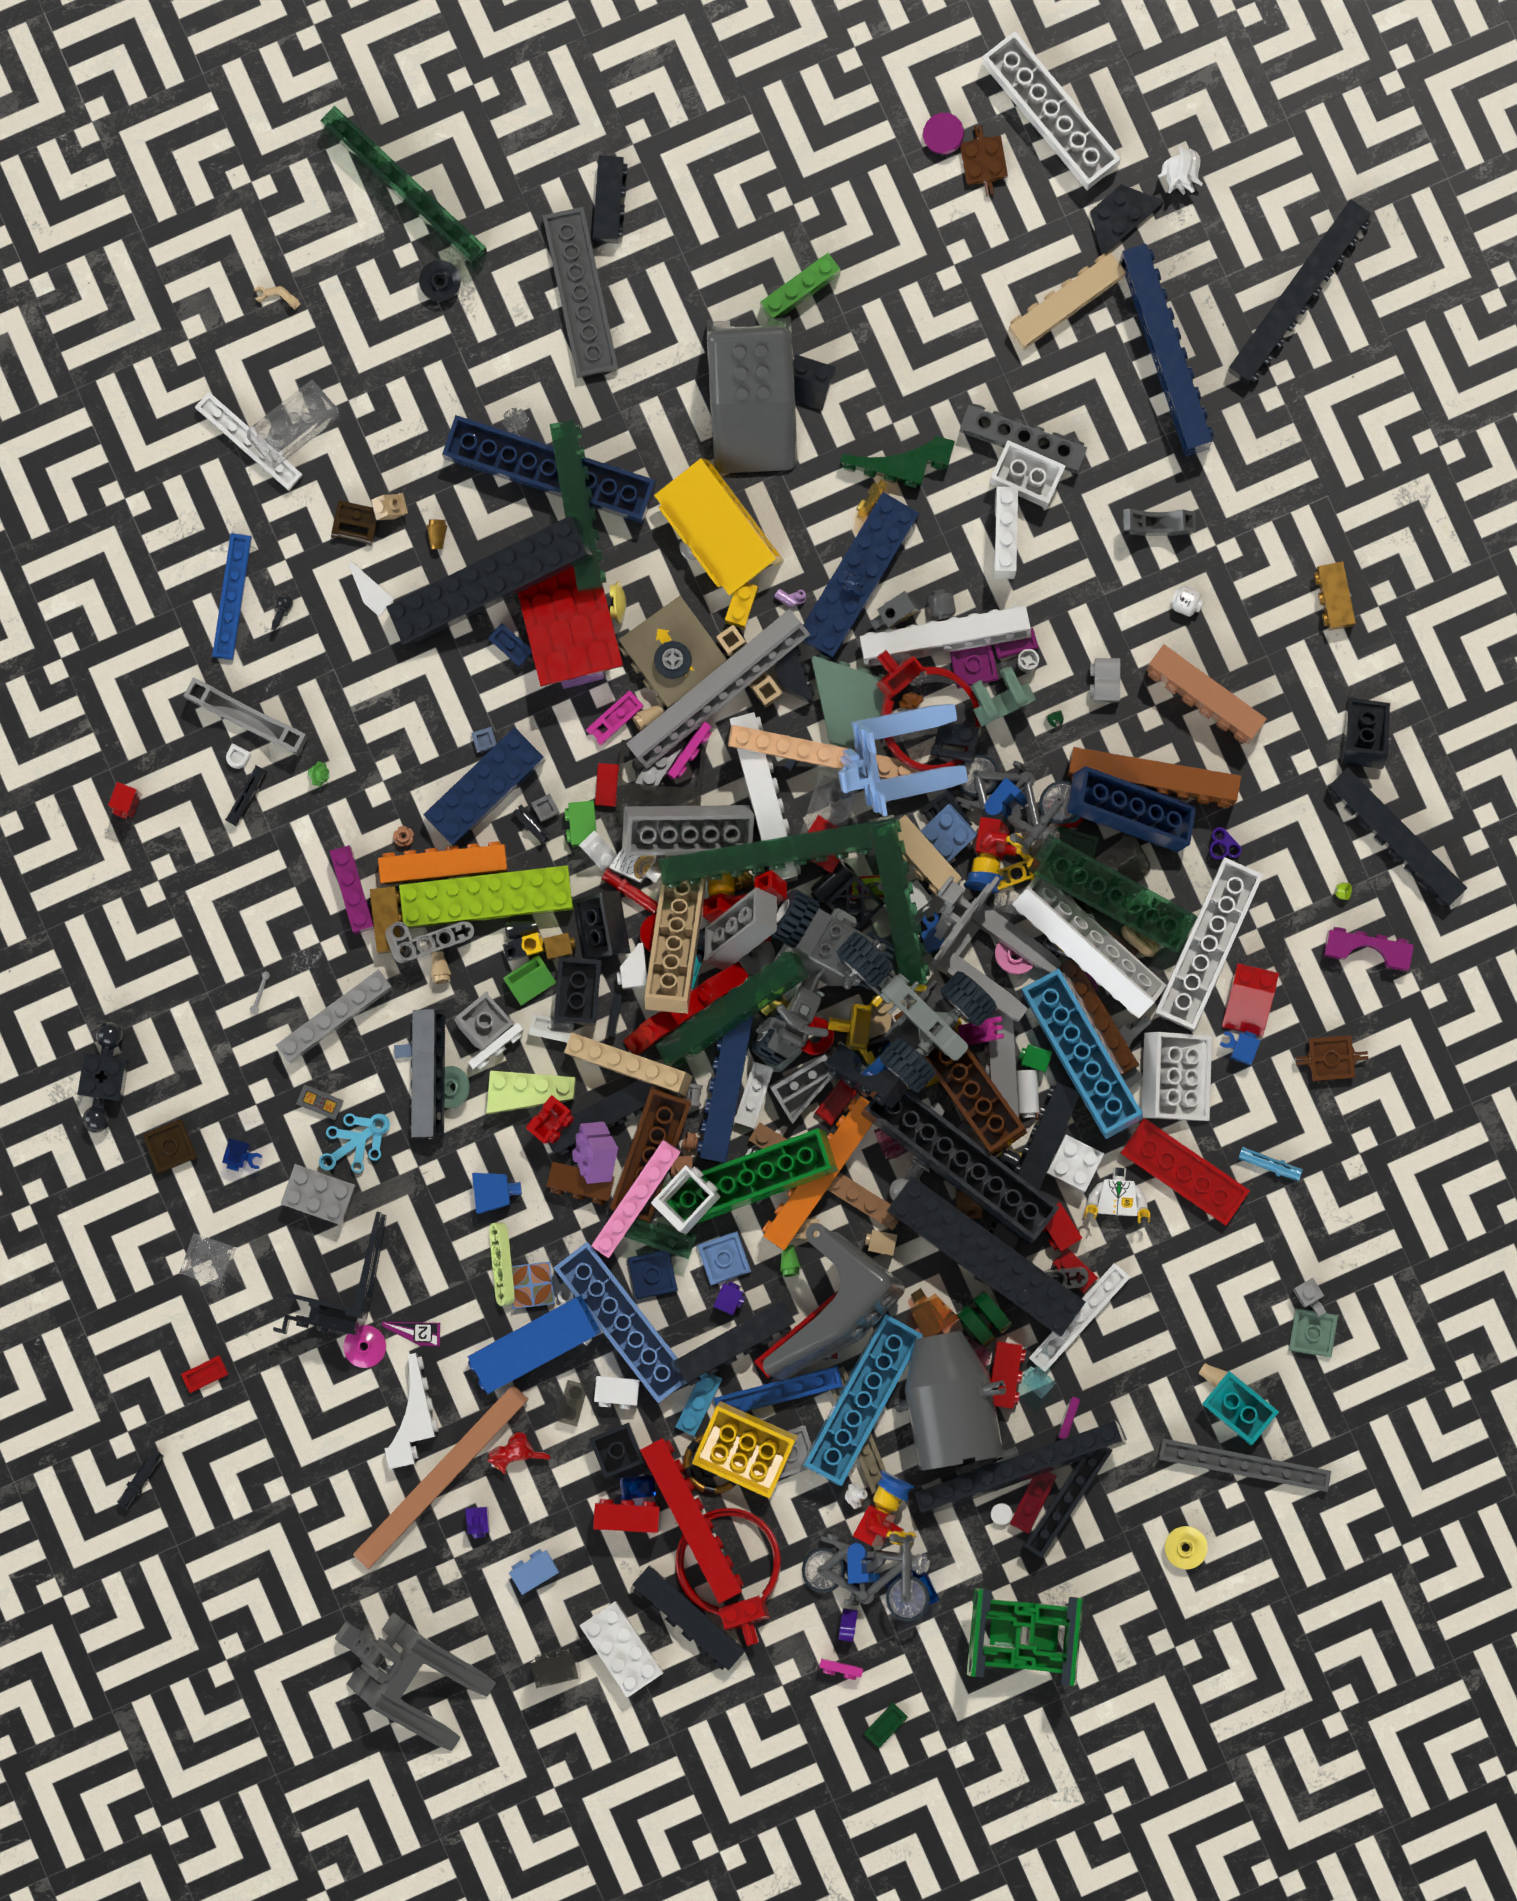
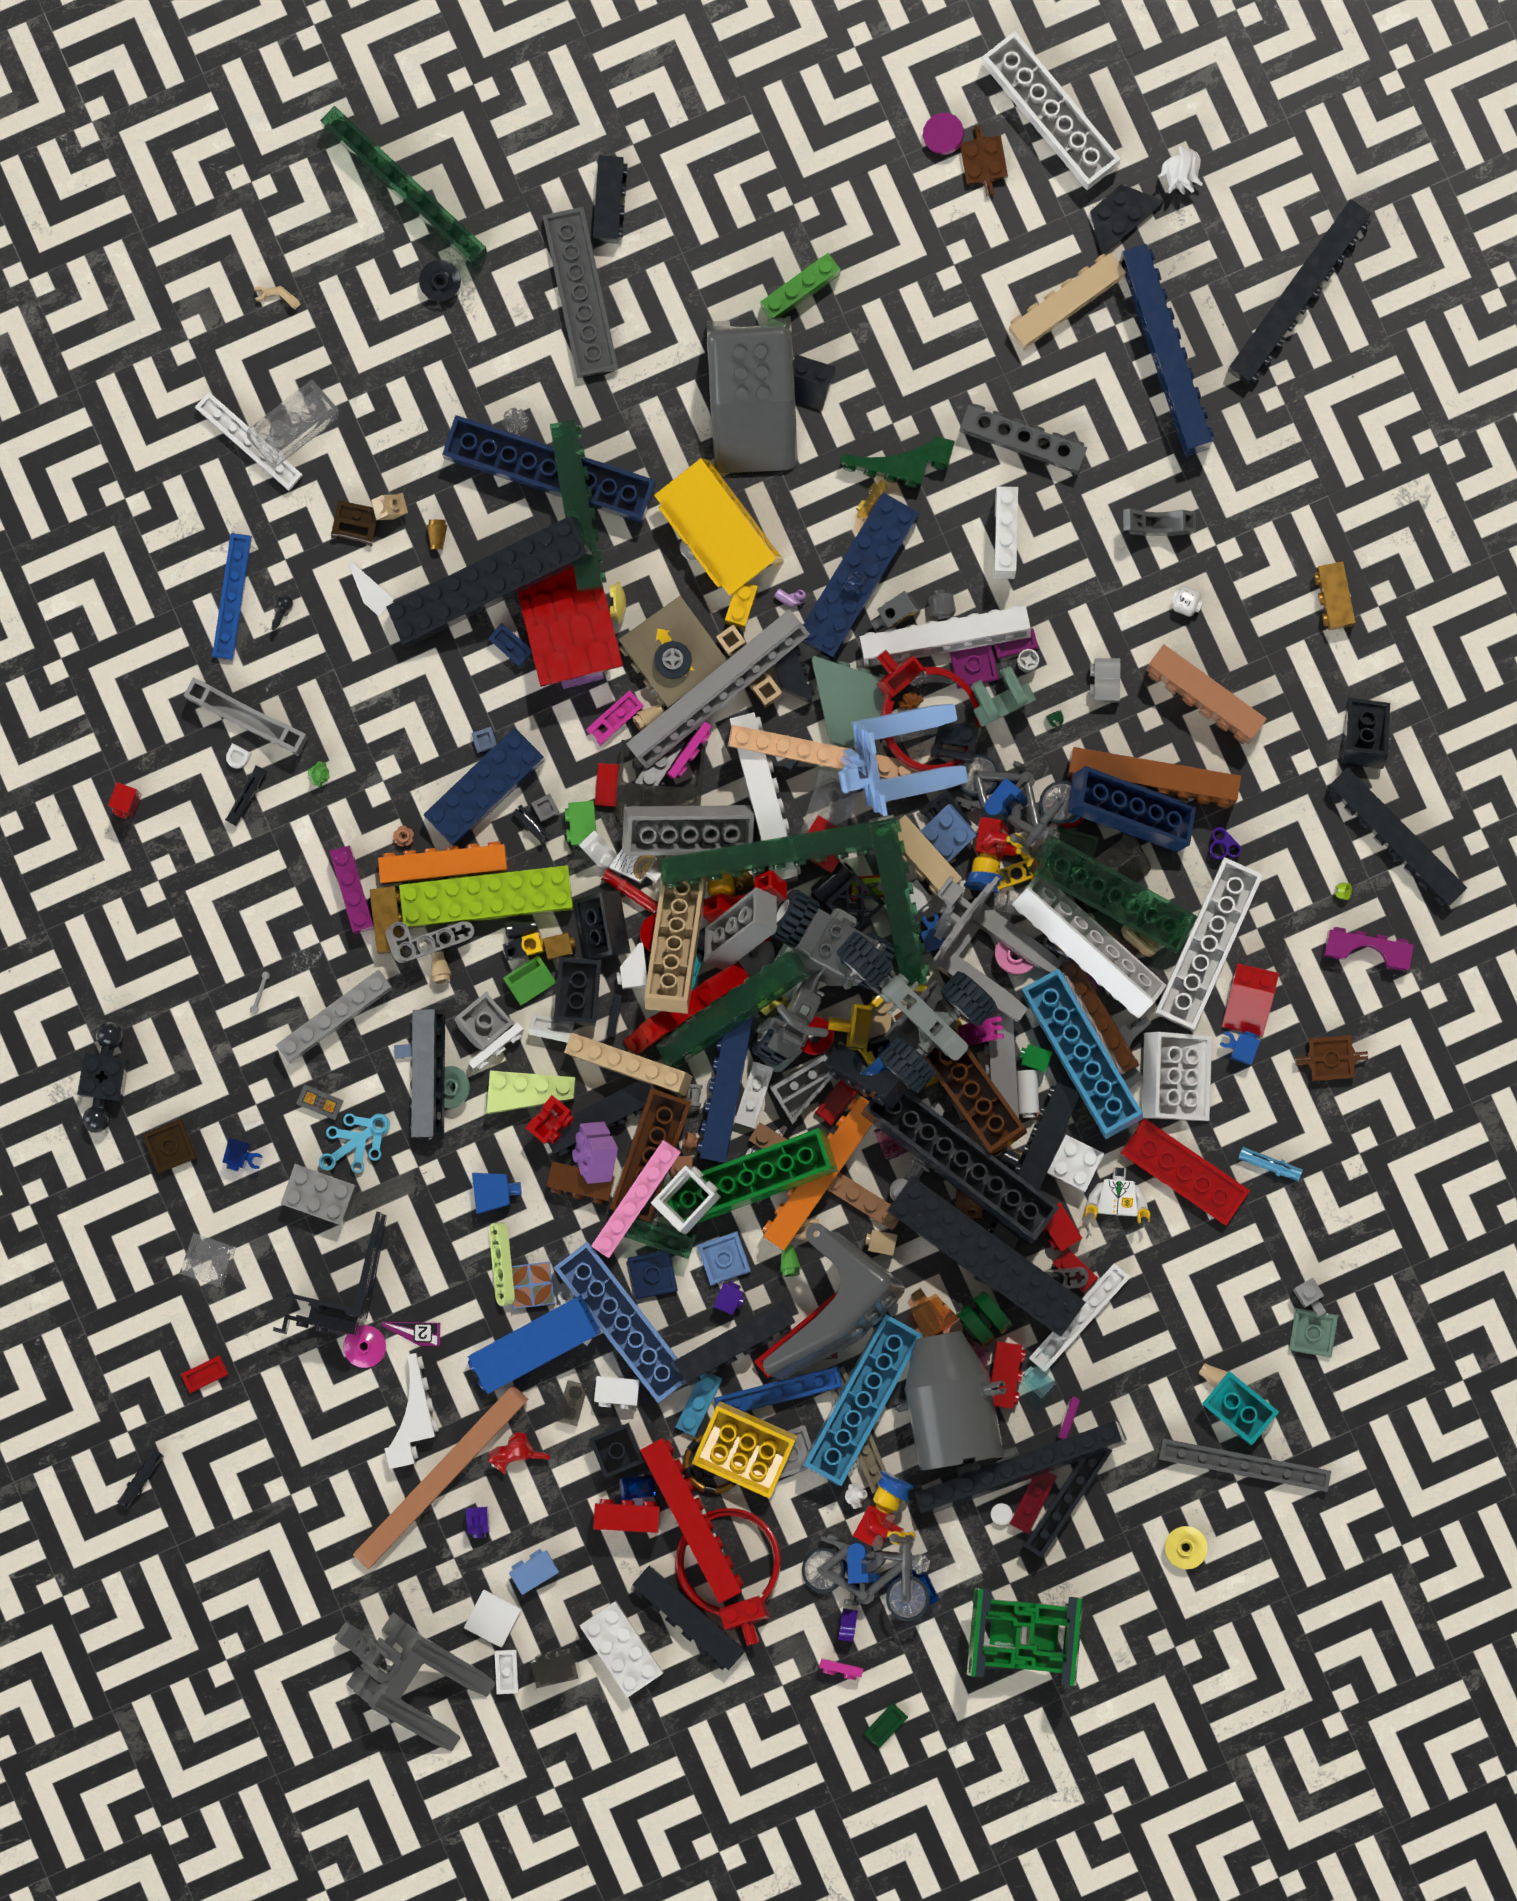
(492, 1618): none -> white tile
(506, 1671): none -> white plate
(1029, 471): white slope -> none

